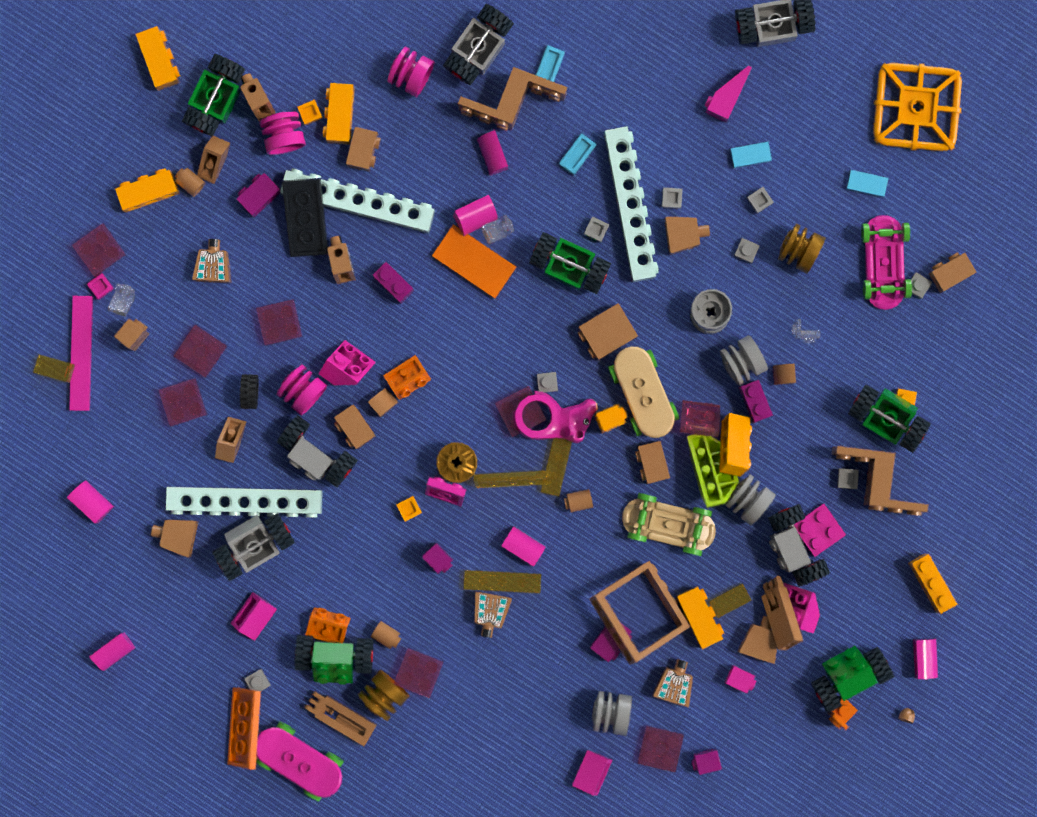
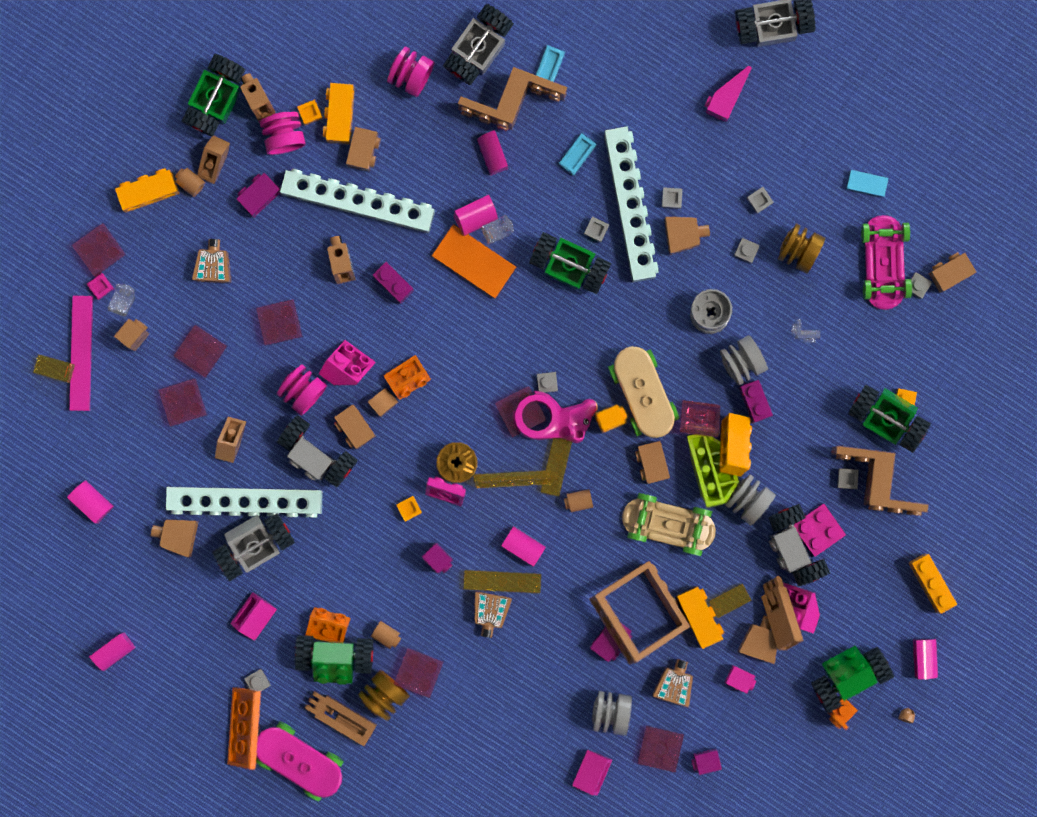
(158, 58): light orange brick -> none
(249, 391): black tyre -> none
(305, 217): black tile -> none
(607, 332): medium nougat brick -> none
(750, 154): medium azure tile -> none
(784, 374): medium nougat brick -> none
(908, 115): light orange plate -> none

